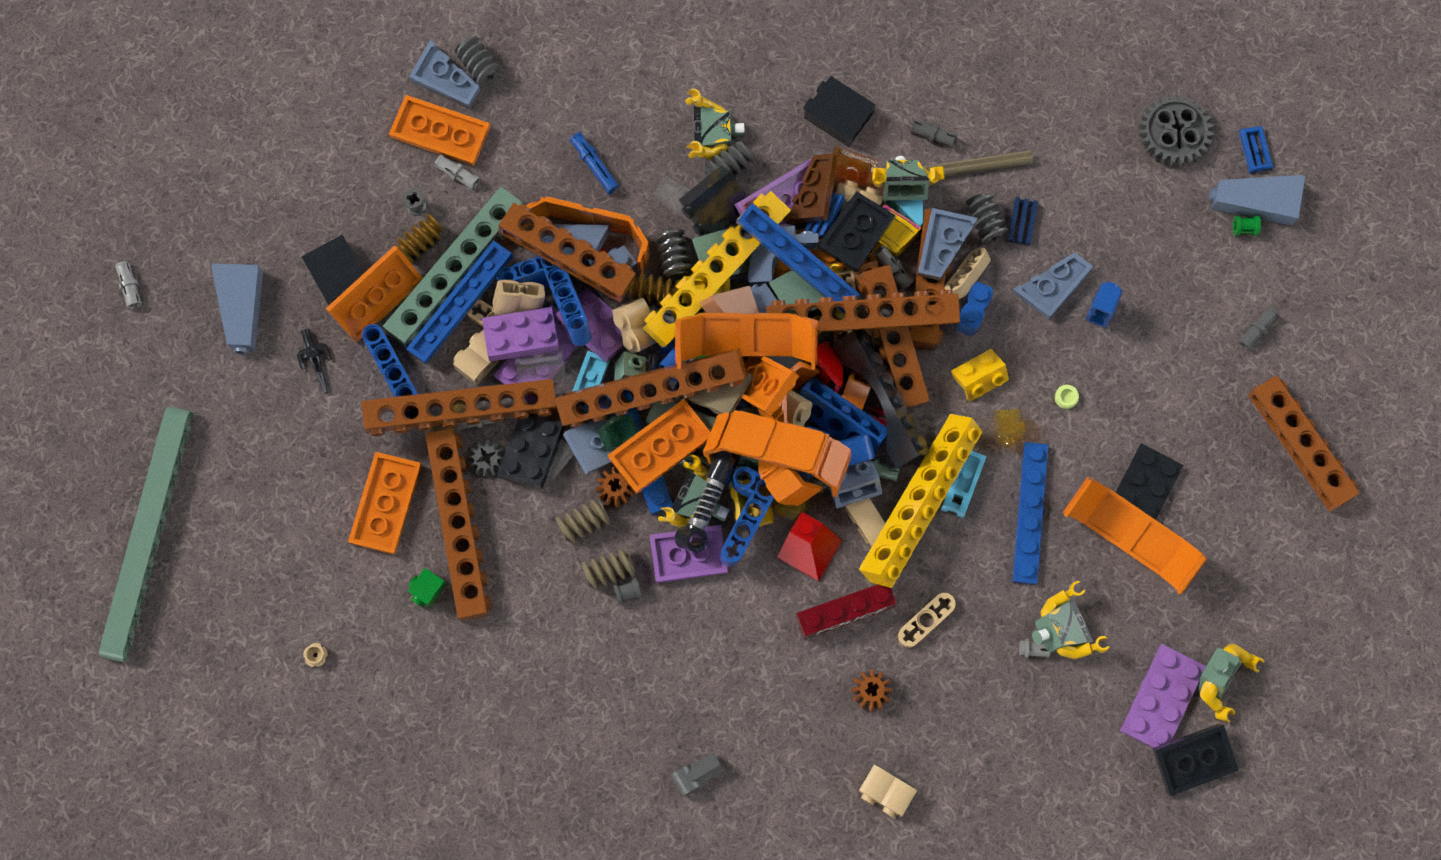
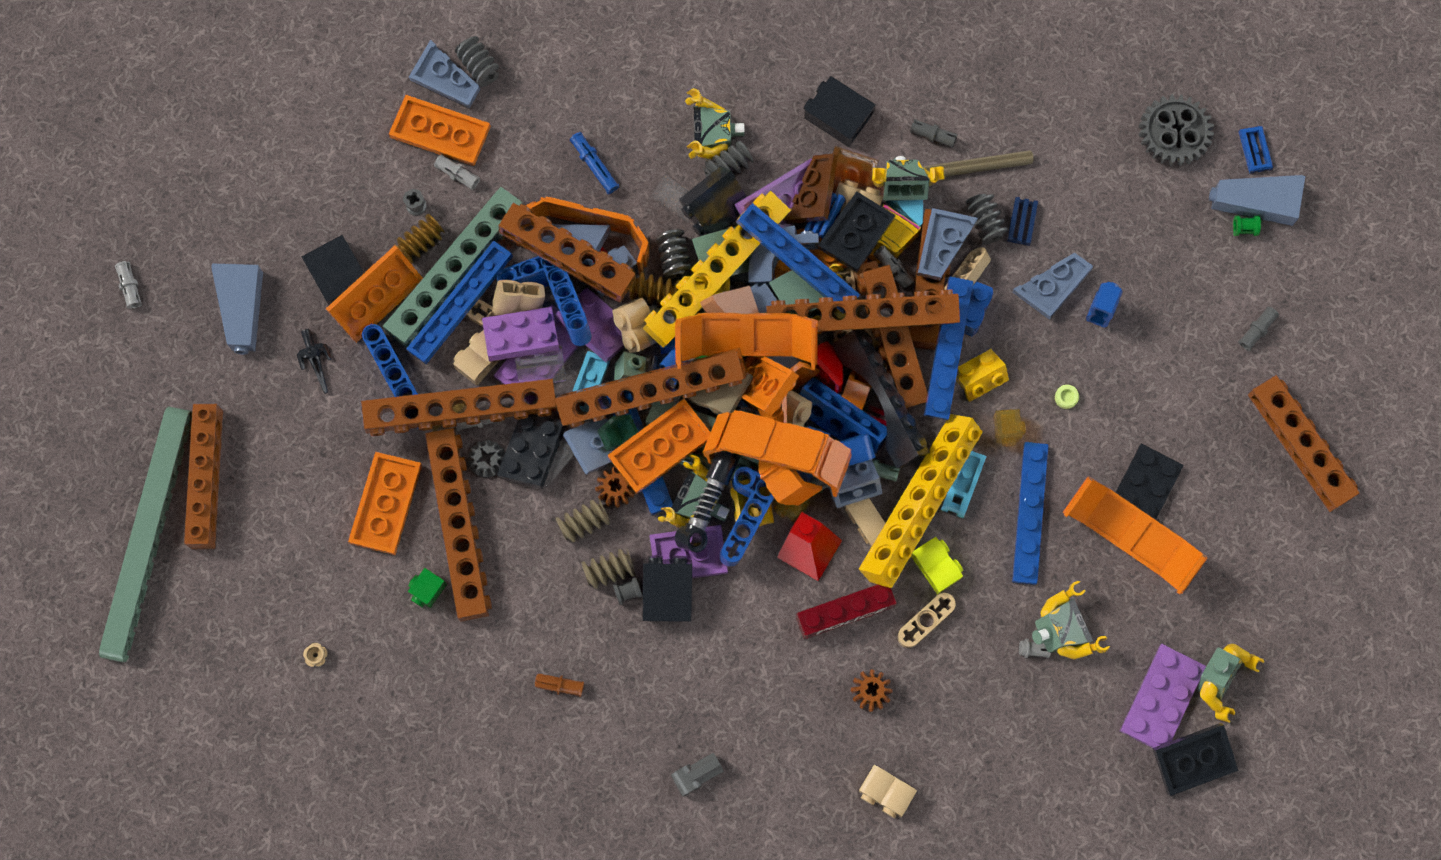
(203, 476): none -> dark orange brick
(559, 684): none -> dark orange axle
(667, 589): none -> black brick
(936, 564): none -> neon yellow brick
(948, 355): none -> blue plate

